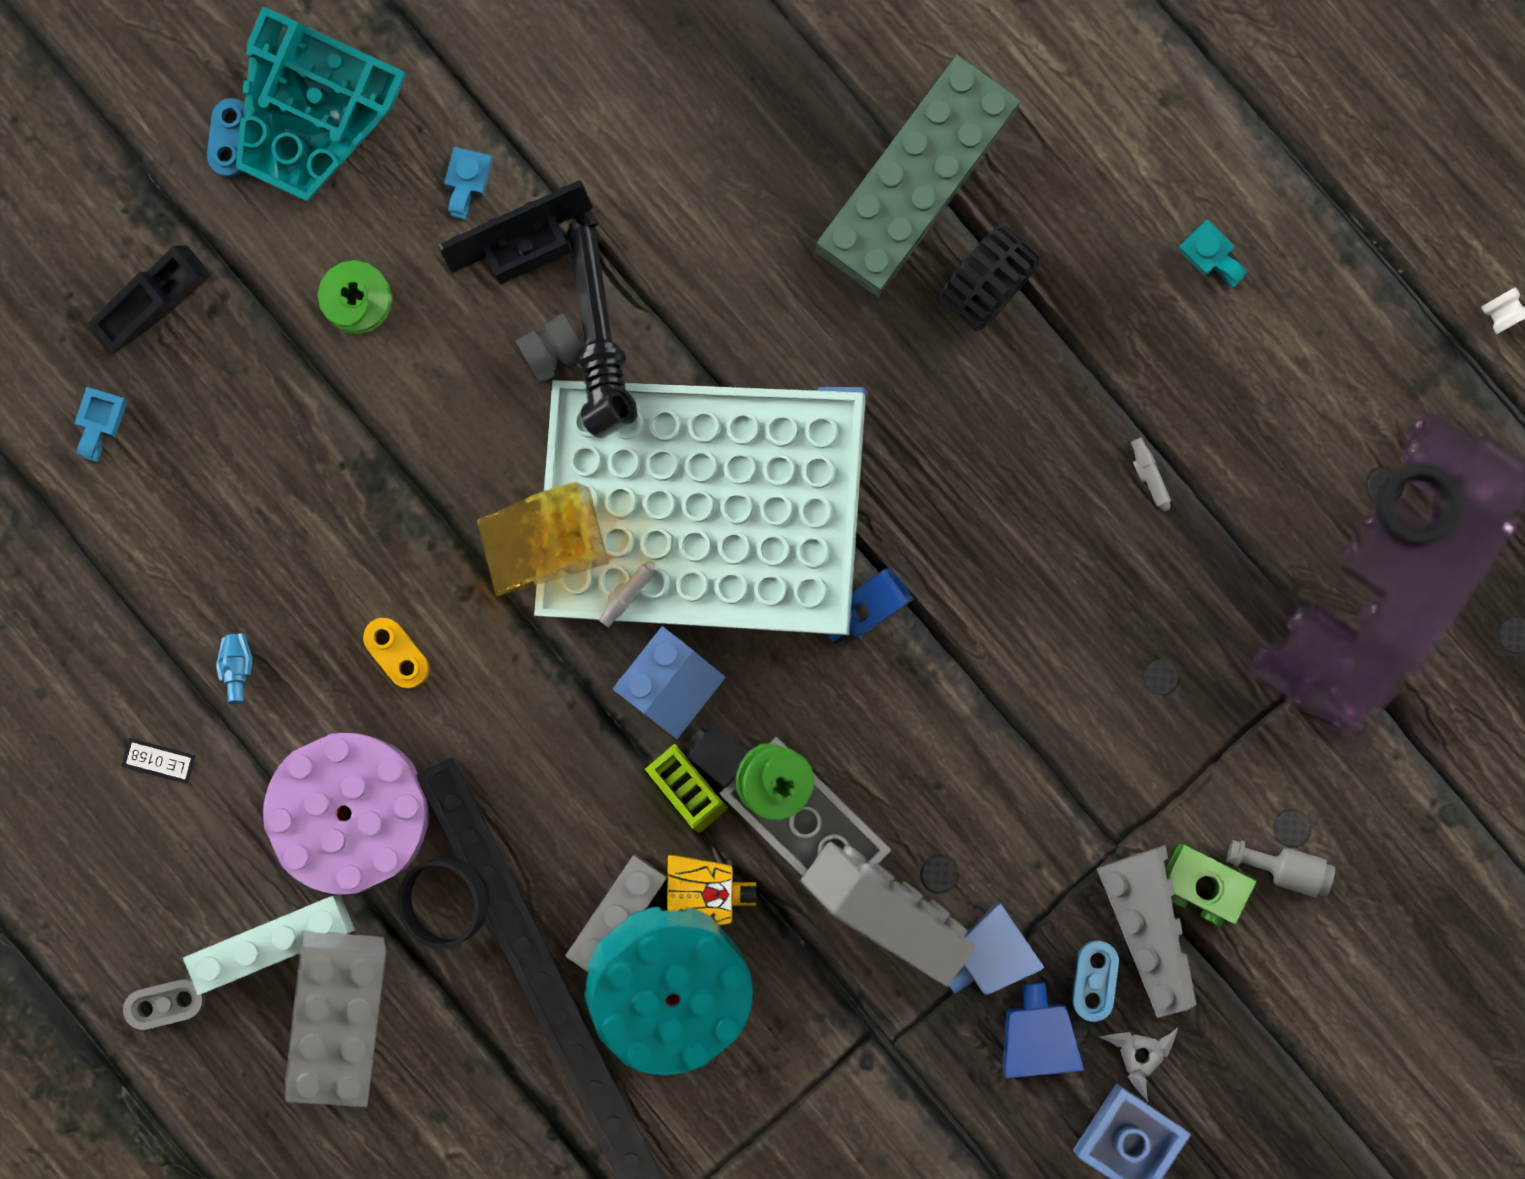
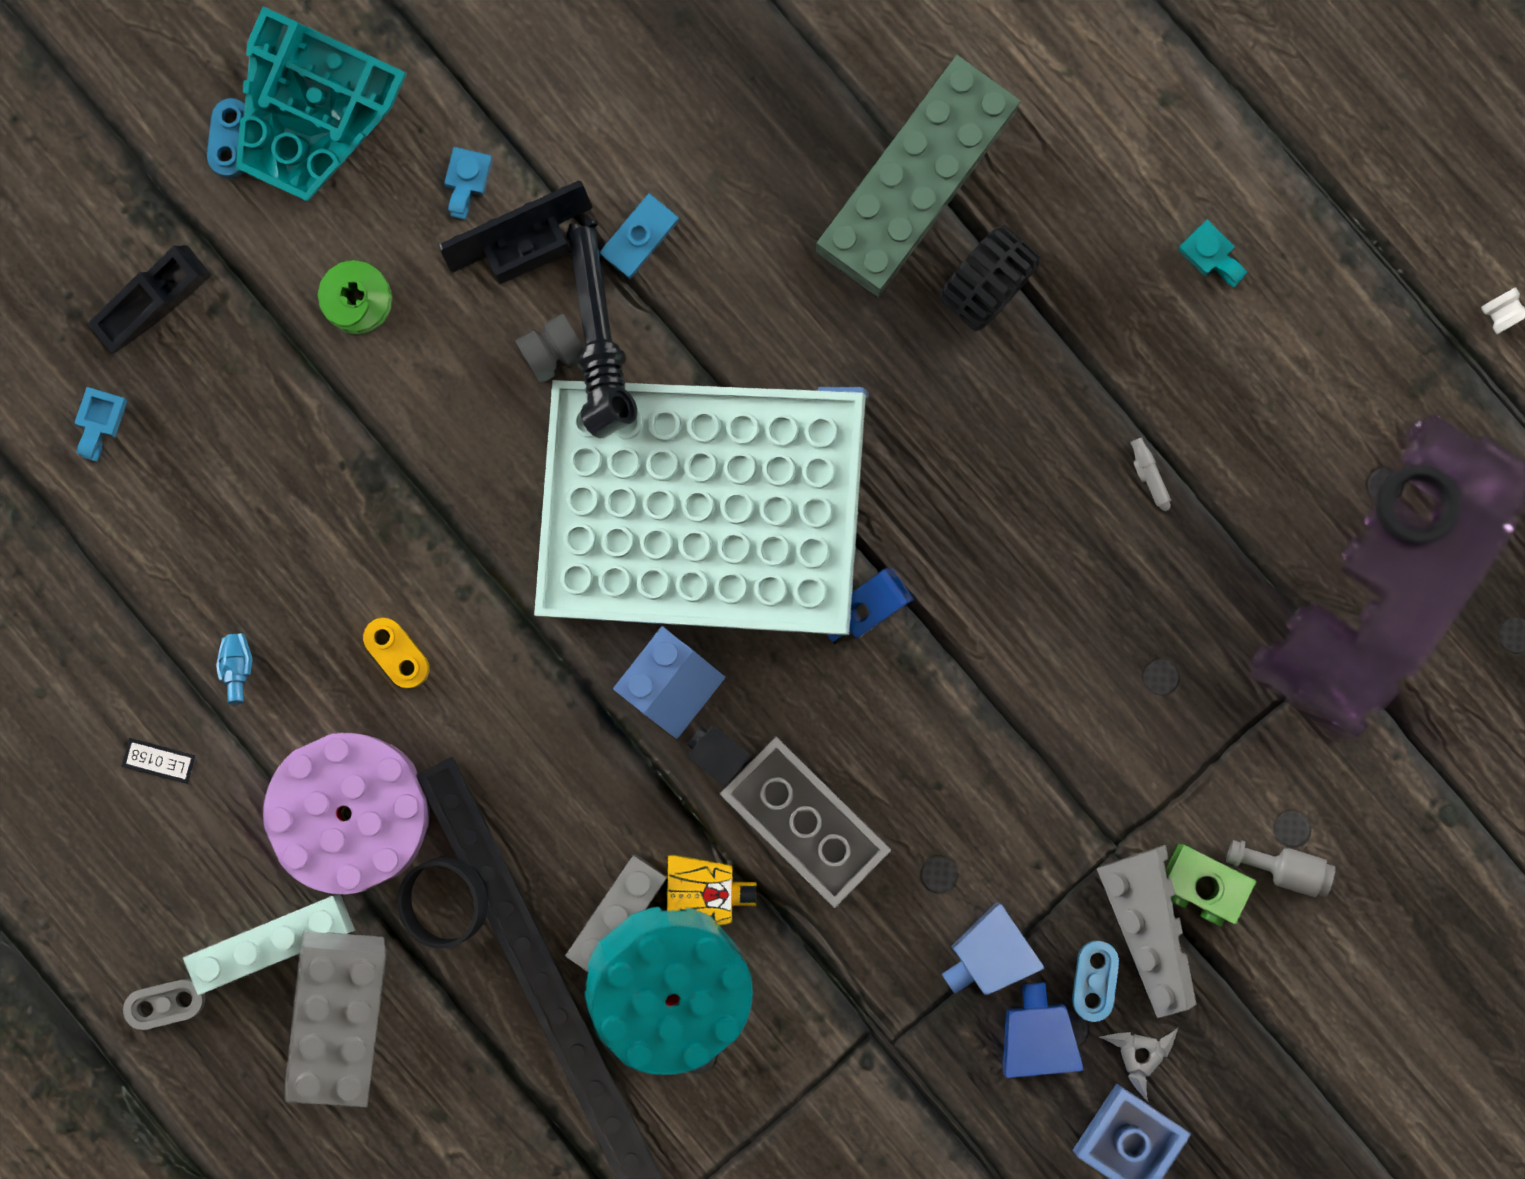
(542, 538): clear yellow slope -> none
(624, 594): light grey piece -> none
(639, 236): none -> dark azure plate
(710, 812): lime slope -> none
(774, 781): bright green piece -> none
(889, 912): light grey brick -> none

